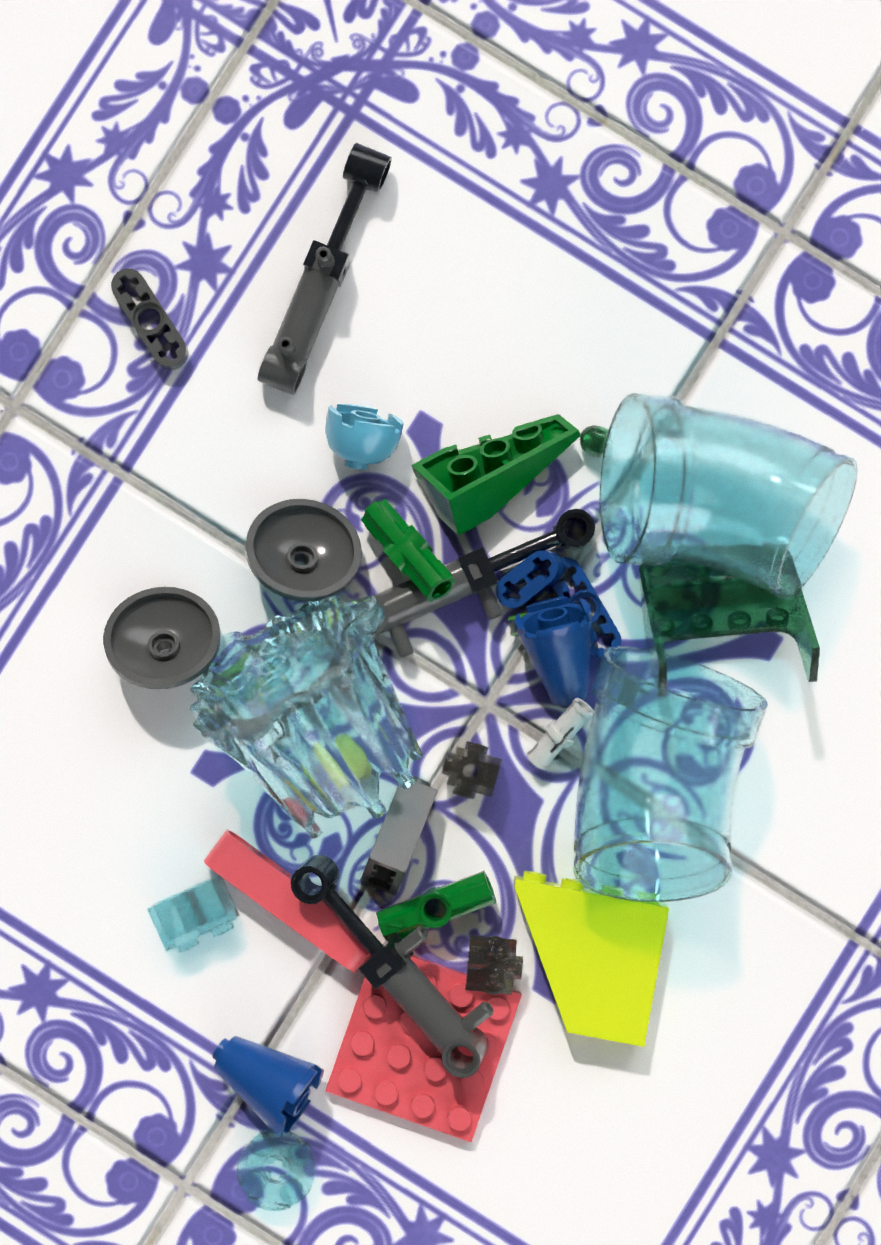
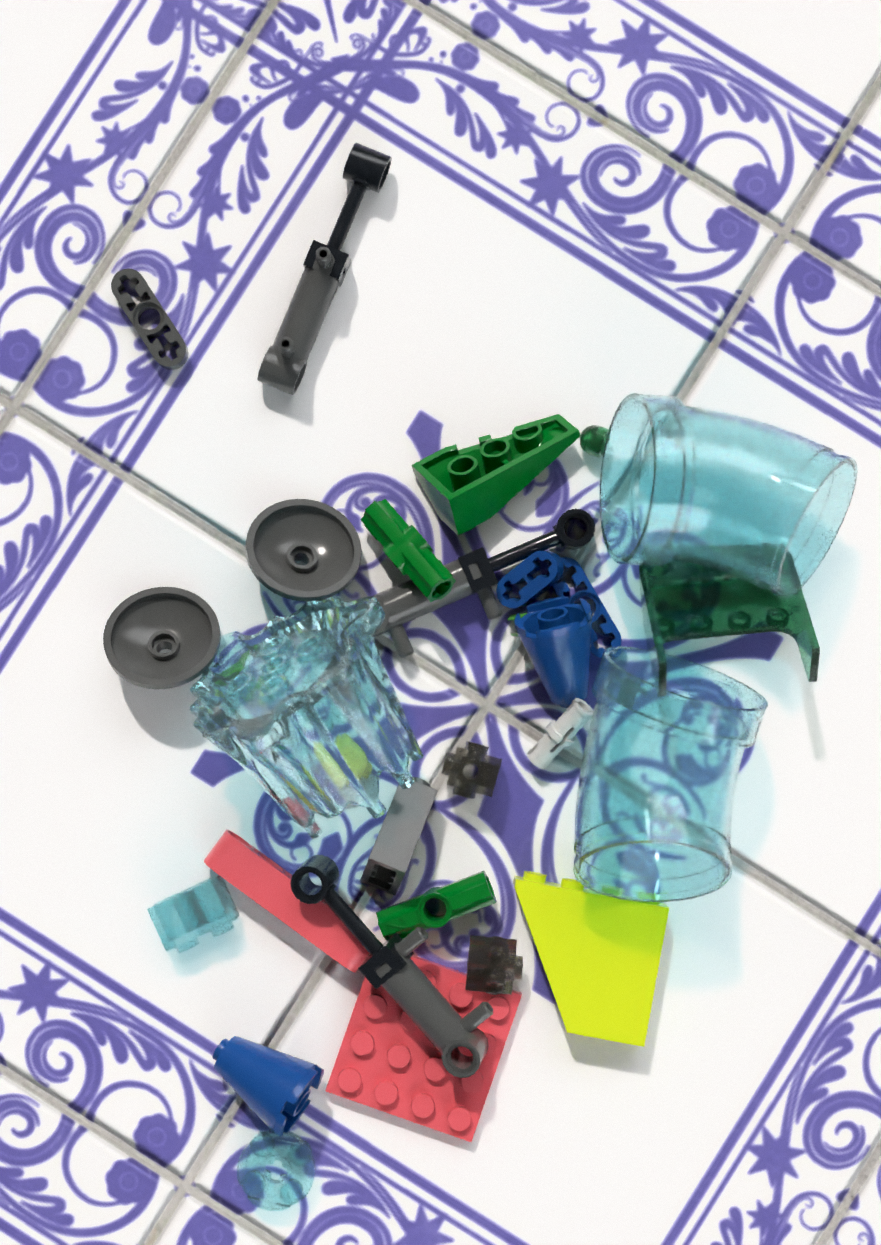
(361, 434): medium azure cylinder -> none

